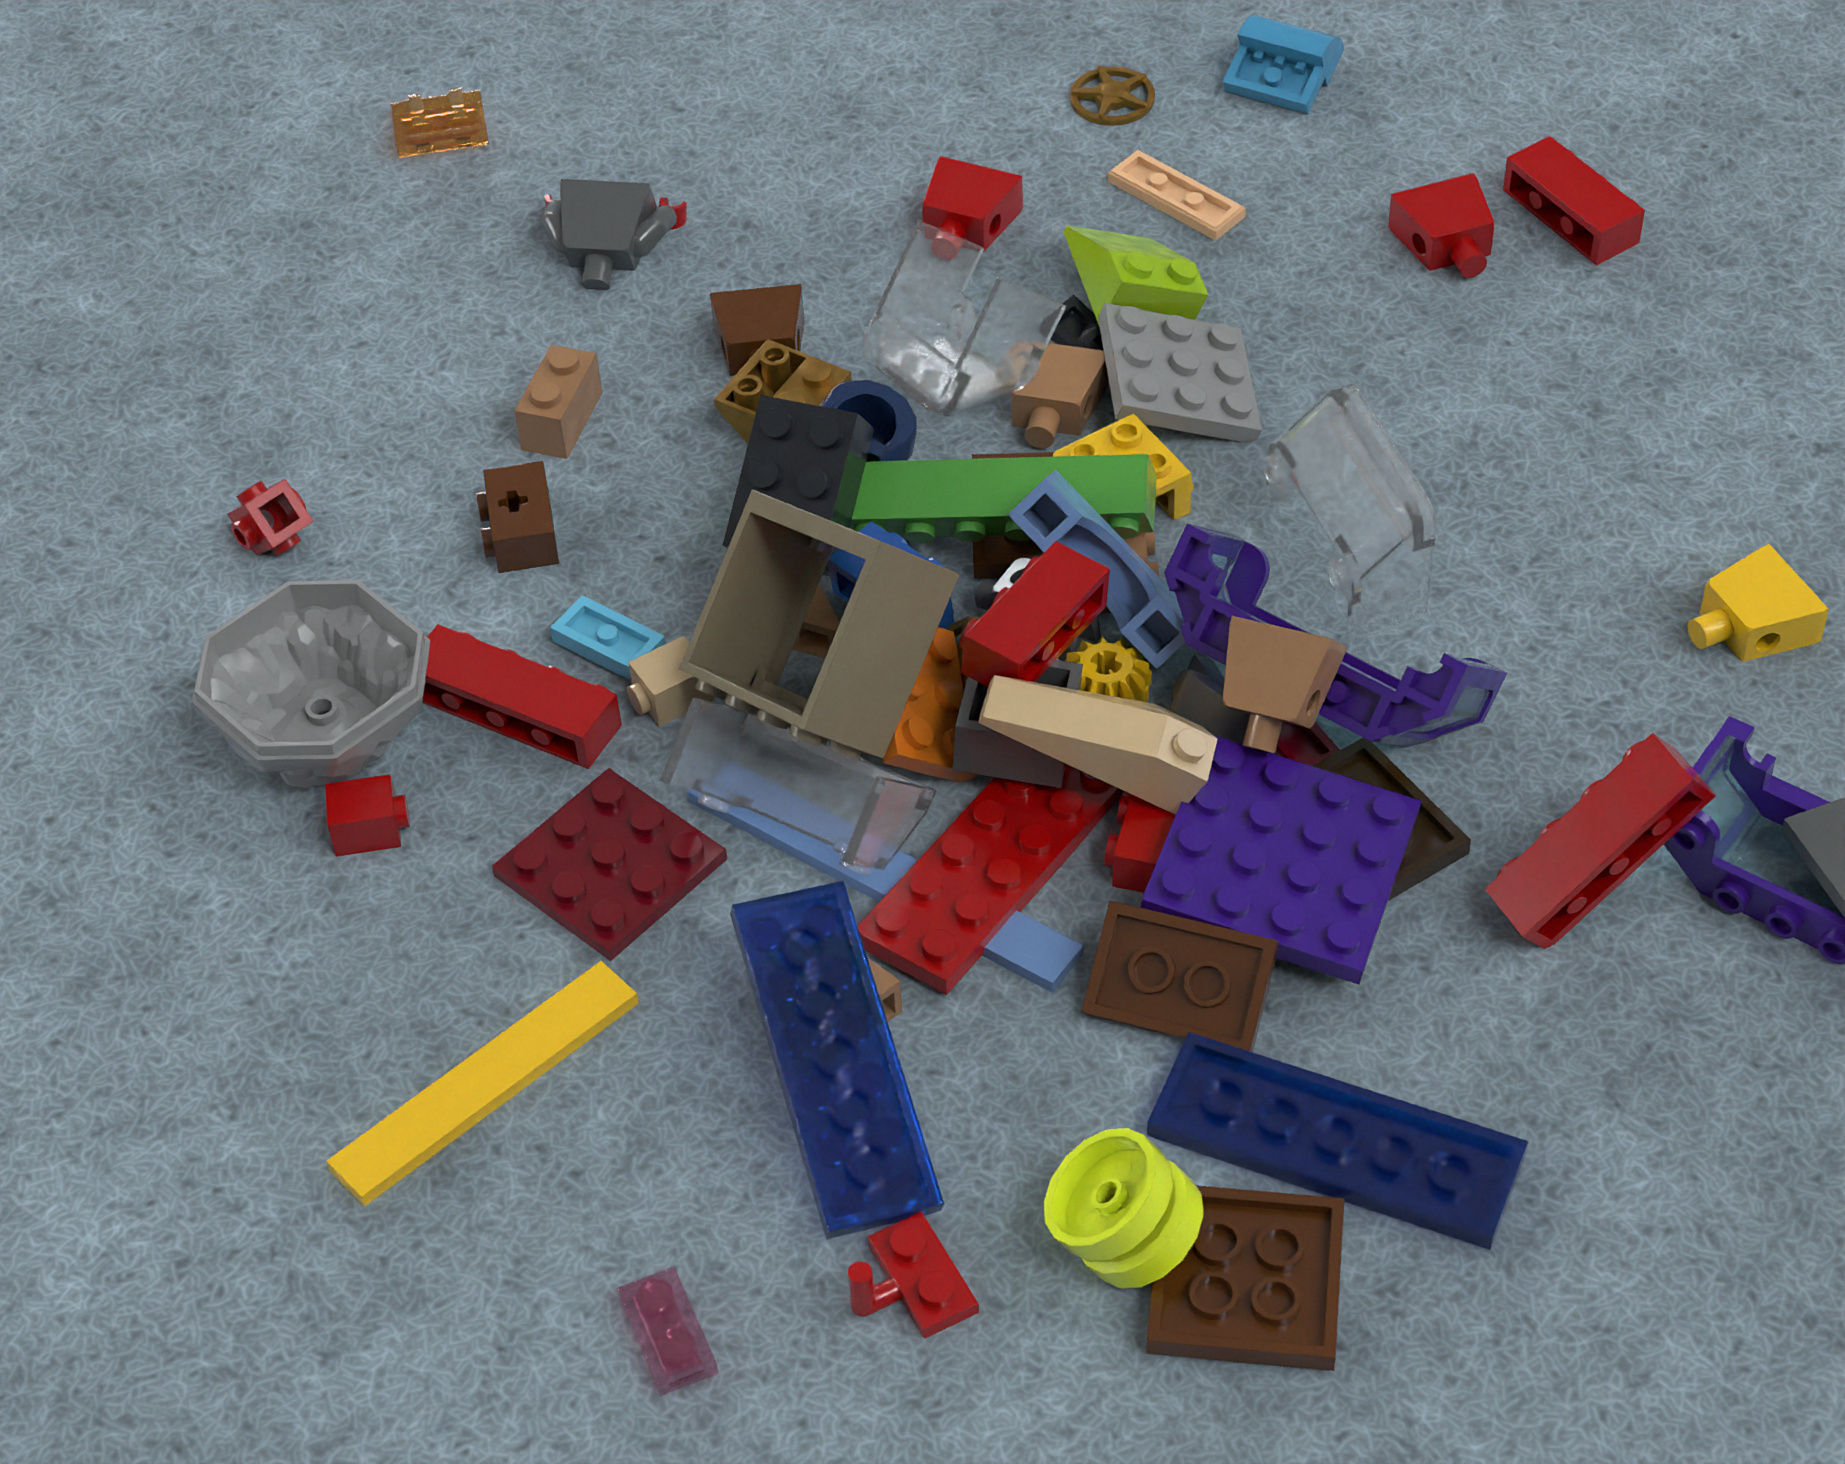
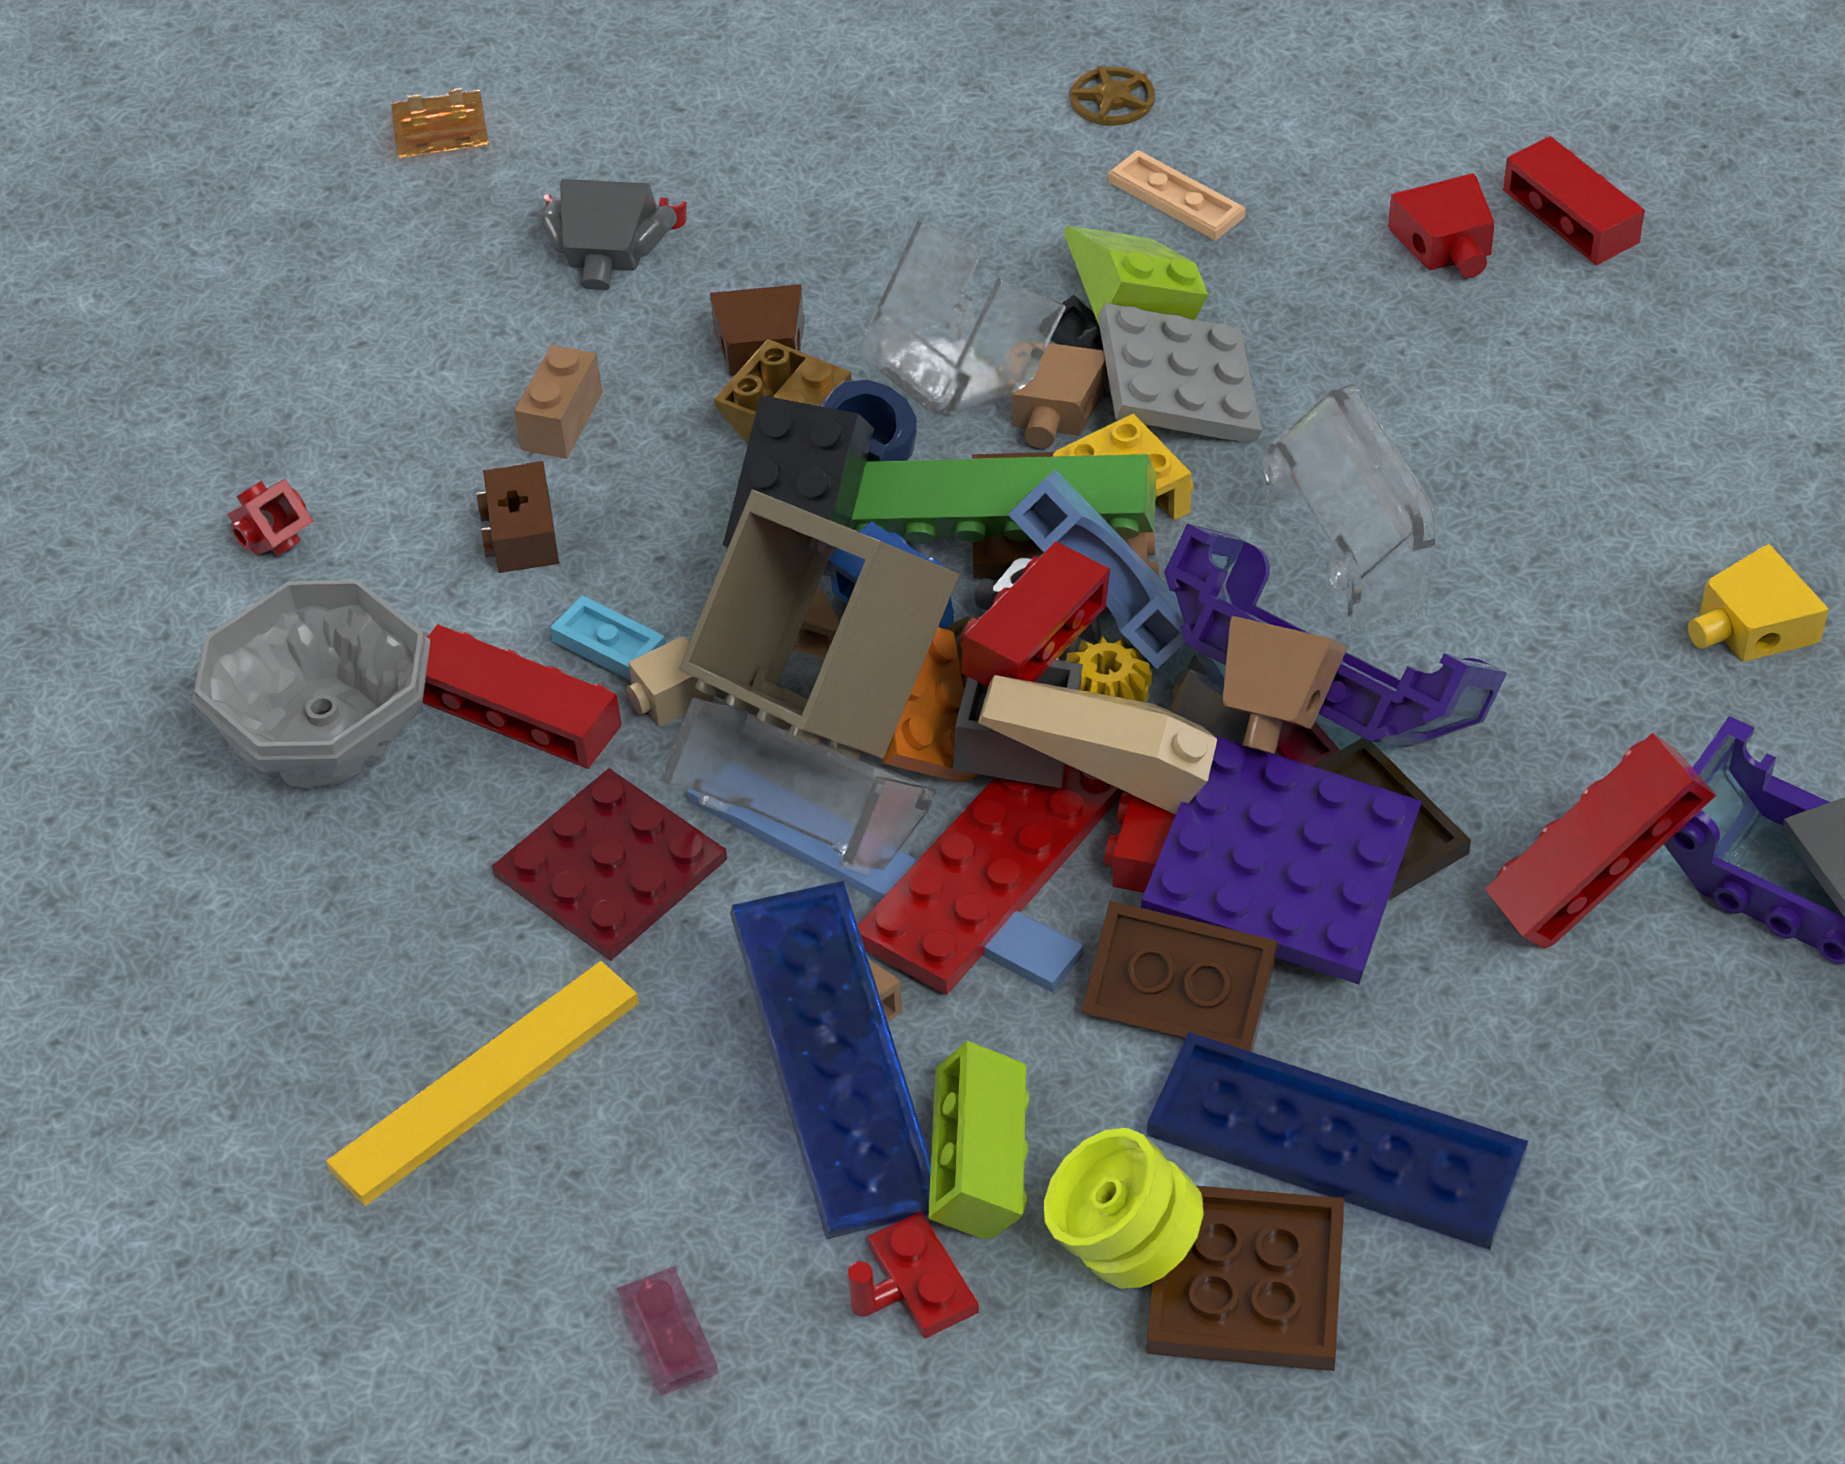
(365, 815): red brick -> none
(972, 200): red torso -> none
(978, 1141): none -> lime brick
(1282, 63): dark azure brick -> none

